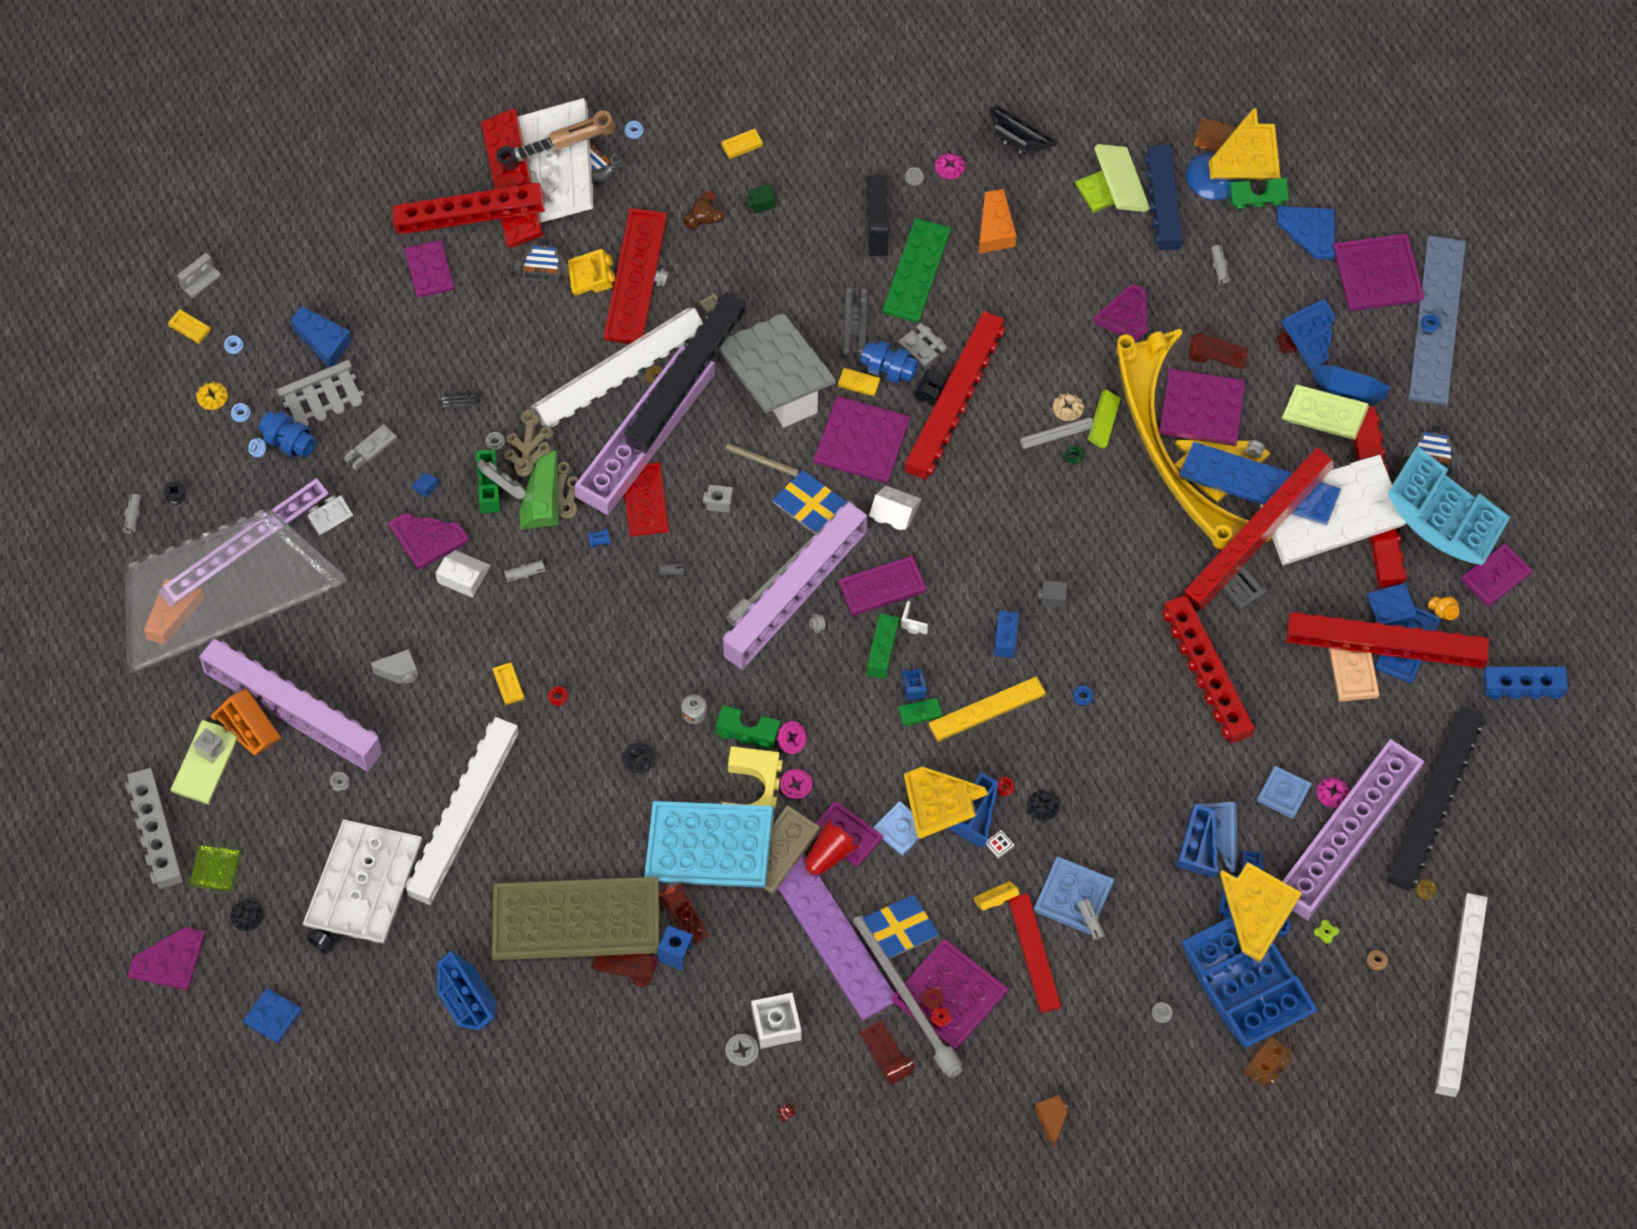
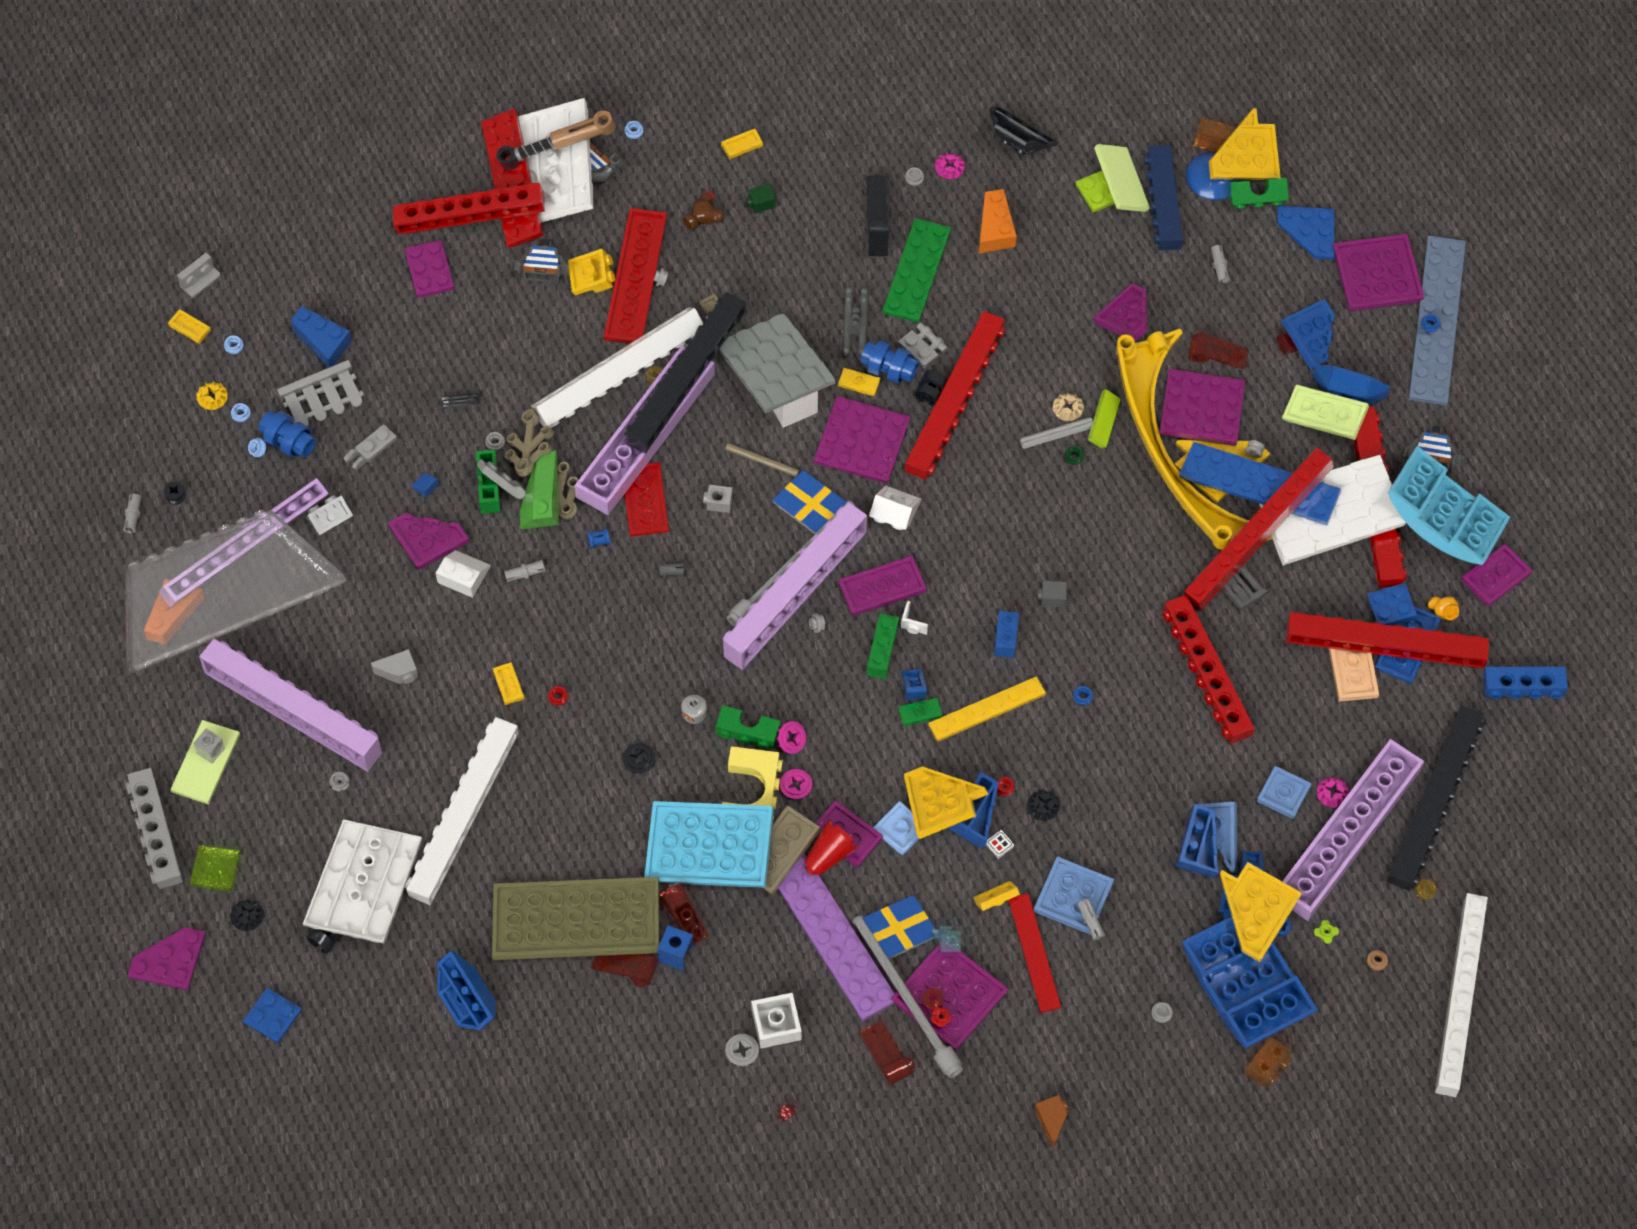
(247, 722): orange wedge -> none
(949, 939): none -> clear light blue bracket

